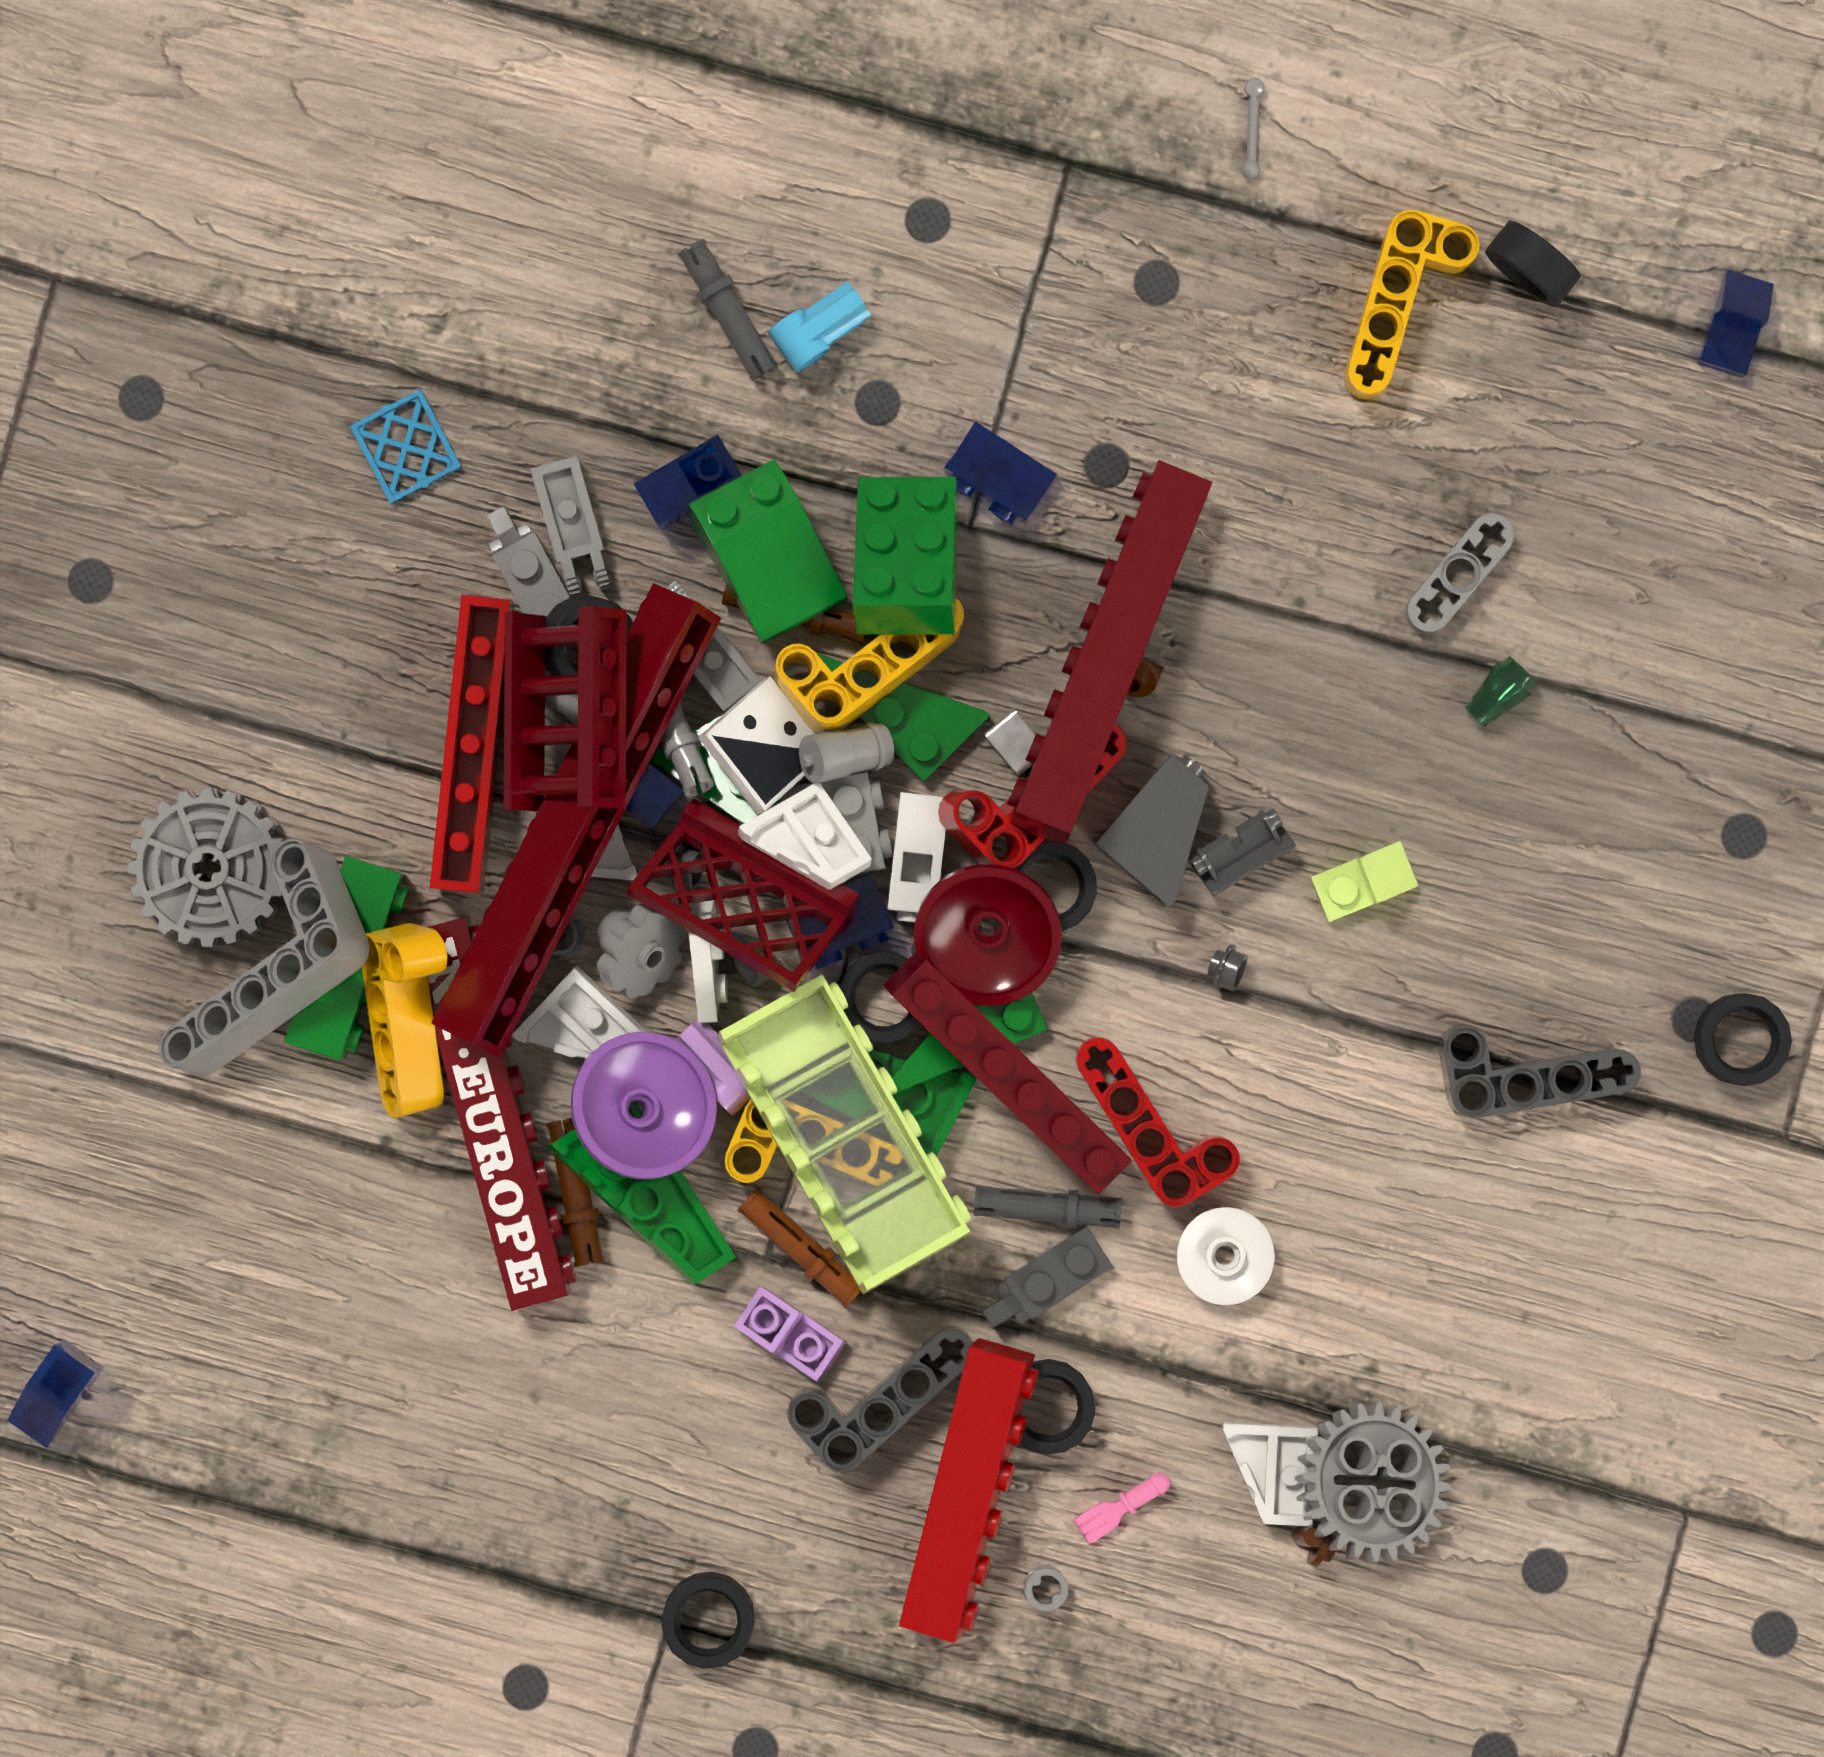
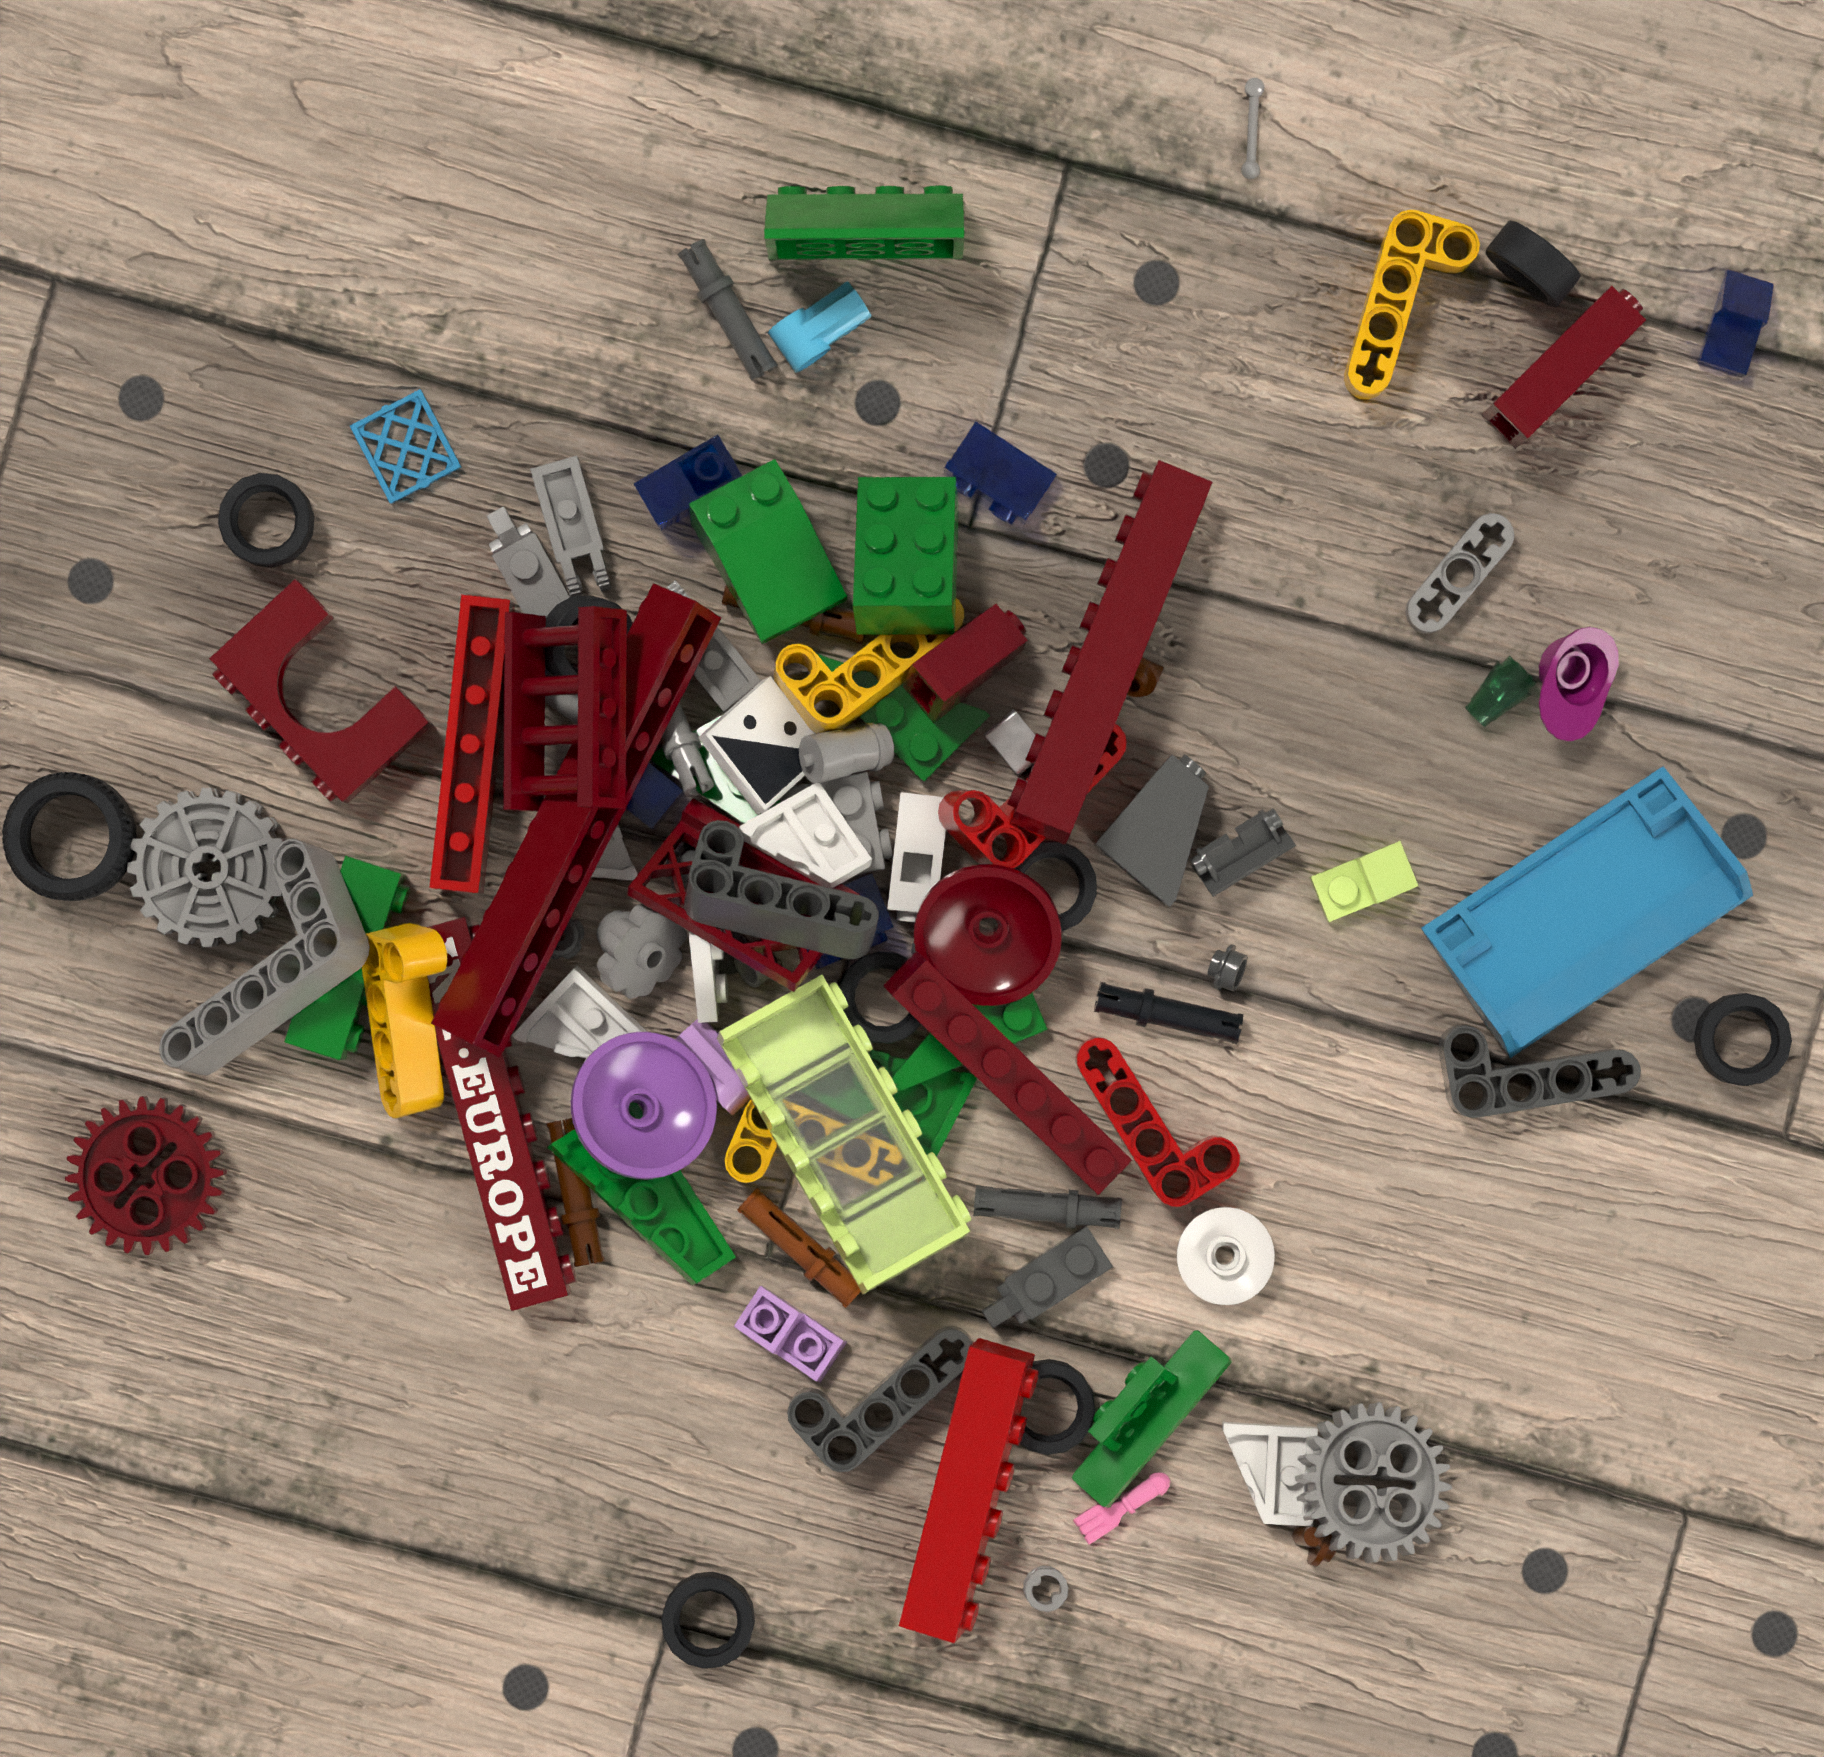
(19, 824): none -> black tyre
(54, 1392): clear blue slope -> none
(176, 1205): none -> dark red gear
(256, 484): none -> black tyre
(256, 666): none -> dark red arch
(839, 920): none -> dark grey beam
(864, 225): none -> green slope
(965, 661): none -> dark red slope
(1147, 1415): none -> green bracket
(1167, 1012): none -> black pin
(1565, 365): none -> dark red slope
(1576, 681): none -> magenta piece
(1588, 911): none -> dark azure slope

